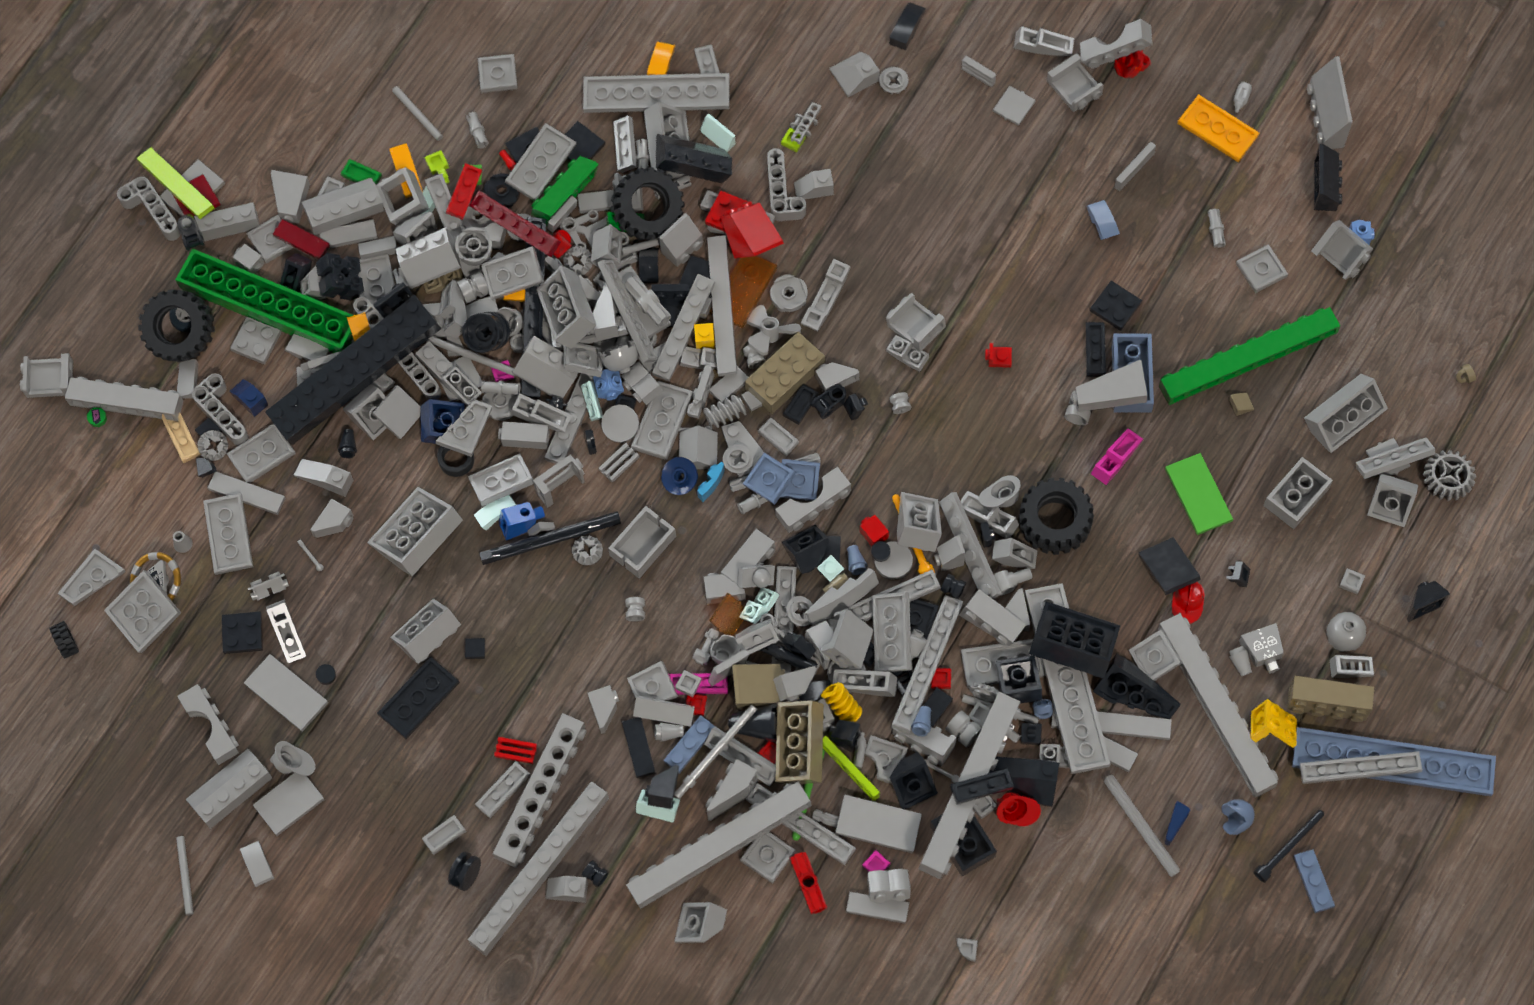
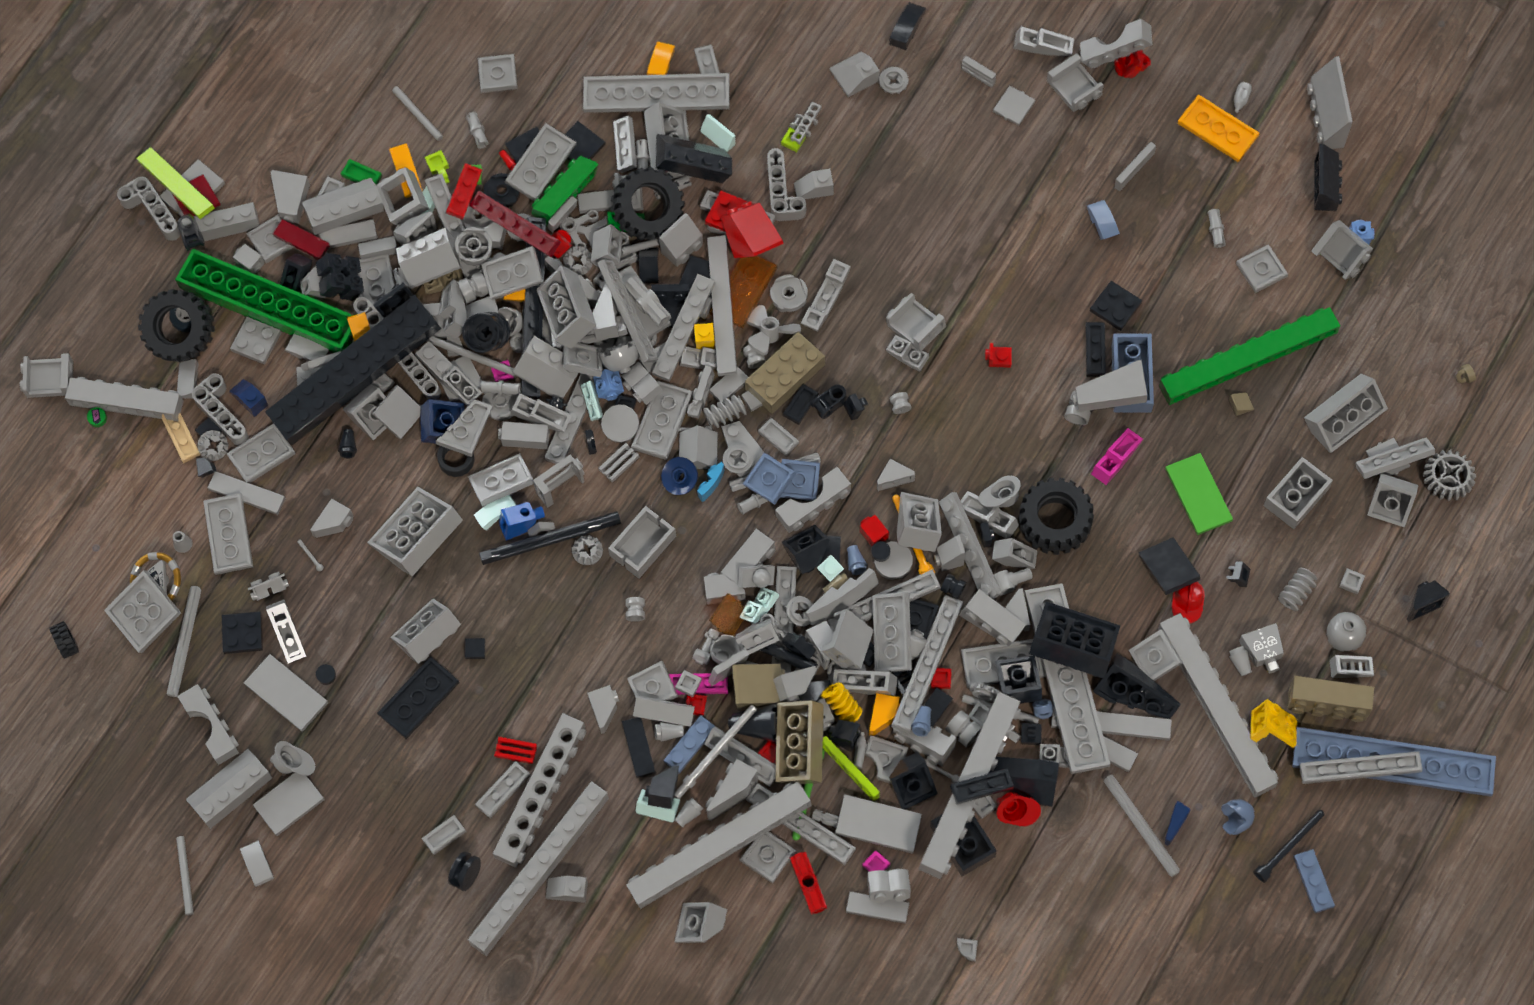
(90, 577): light grey wing -> none
(184, 641): none -> light grey axle
(325, 476): light grey slope -> none
(595, 873): black wheel -> none
(688, 812): none -> light grey cone
(834, 374): light grey slope -> none
(883, 712): none -> light orange slope
(894, 475): none -> light grey slope
(1297, 588): none -> light grey piece

